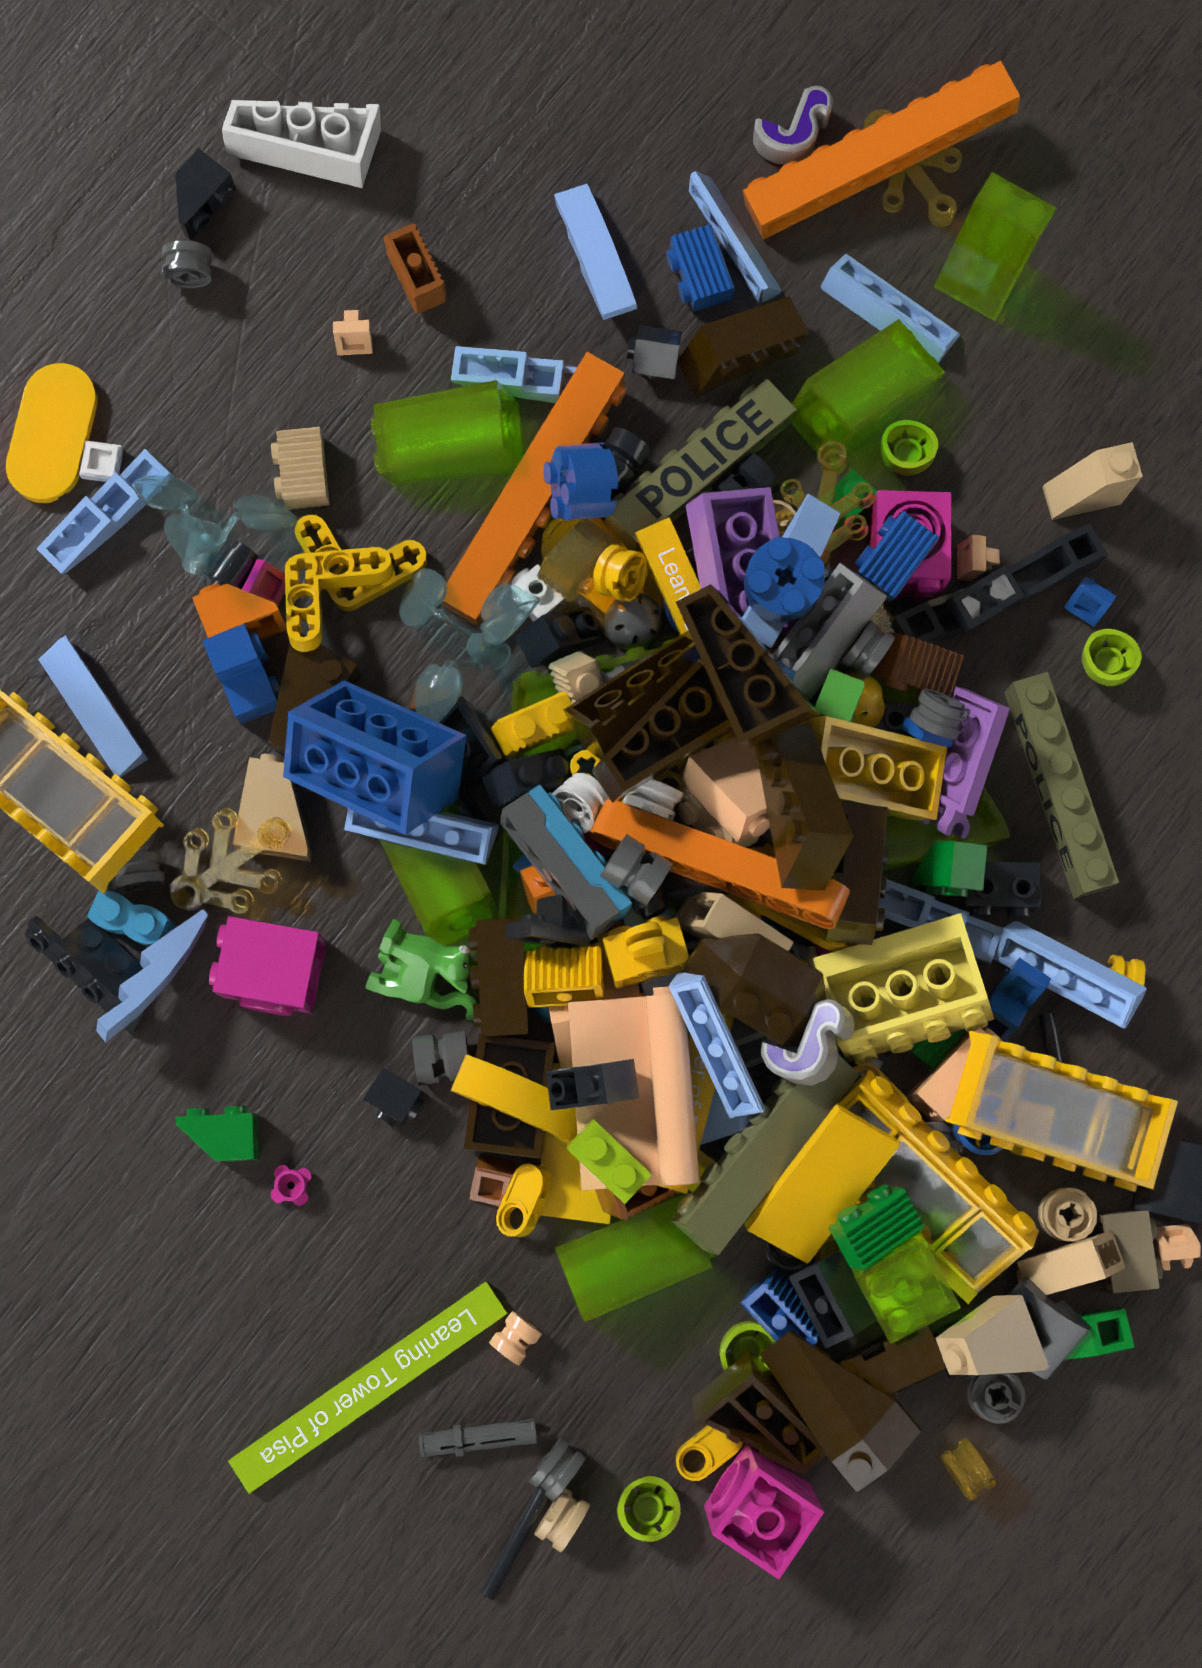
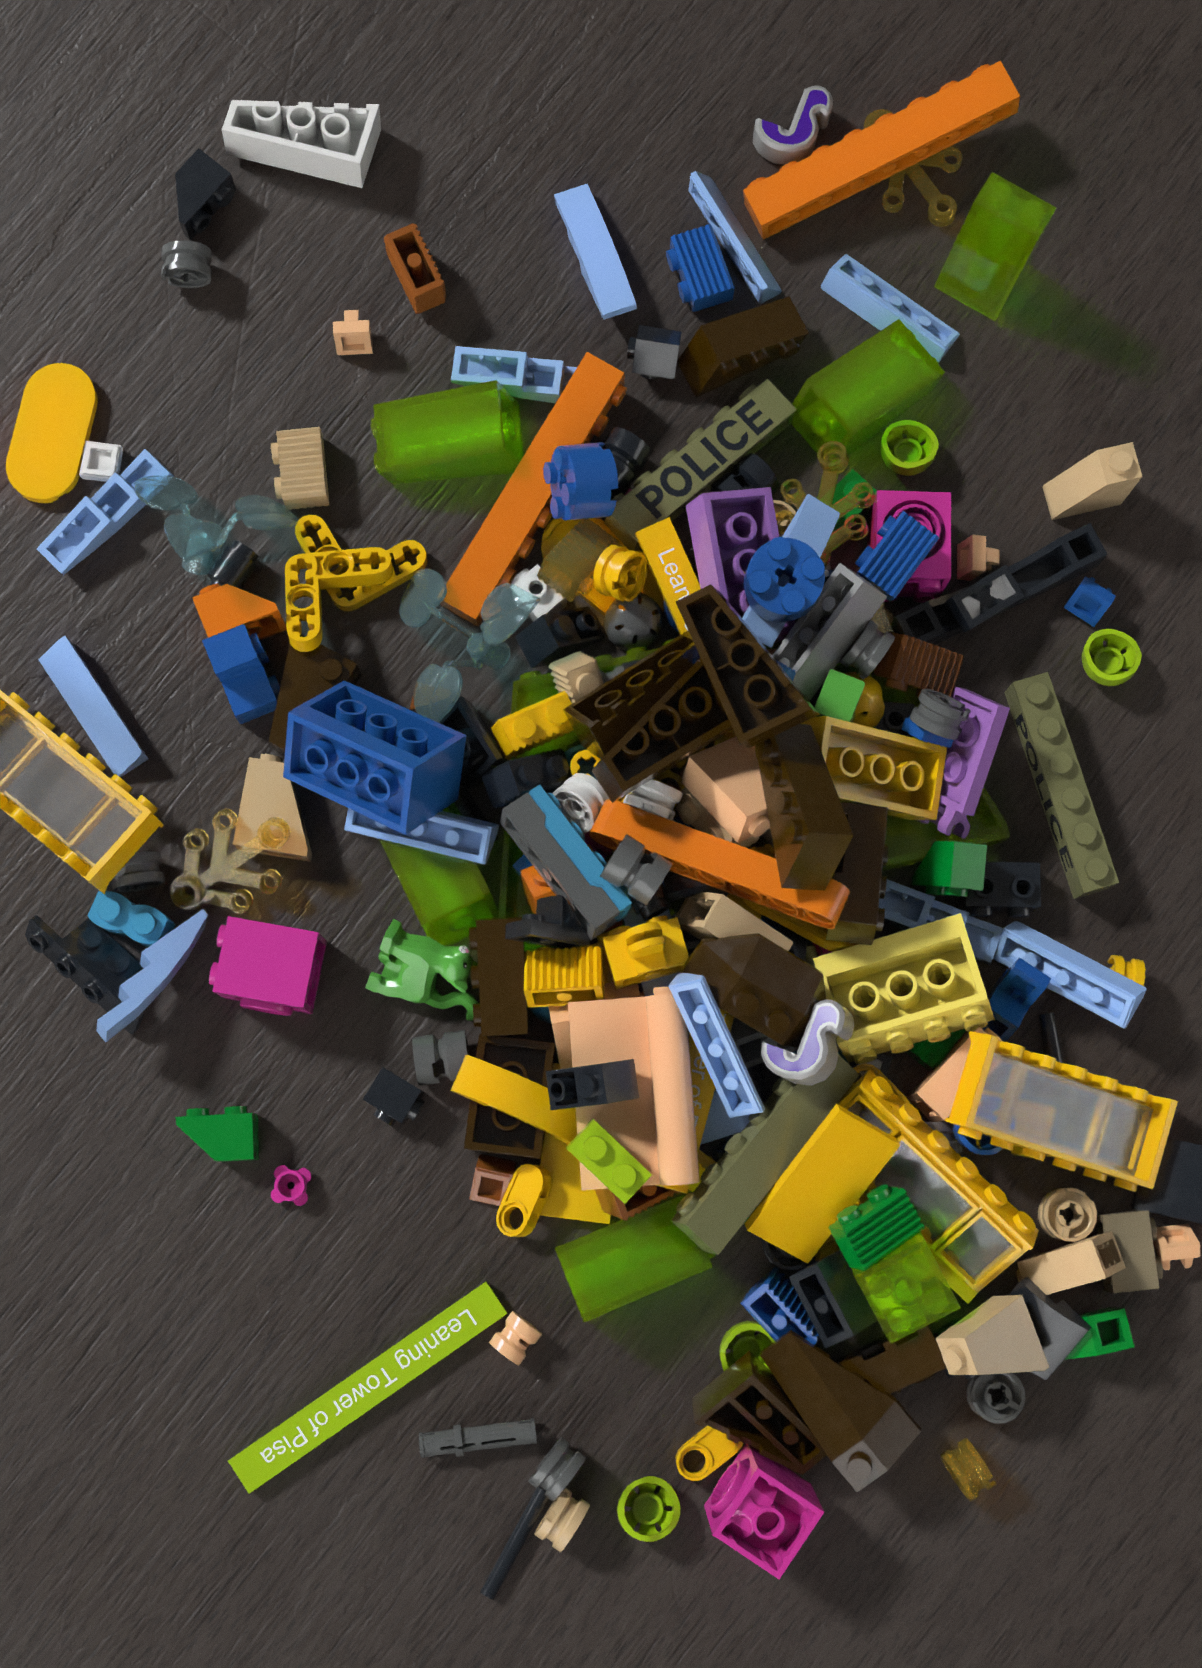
(266, 582): plate -> none

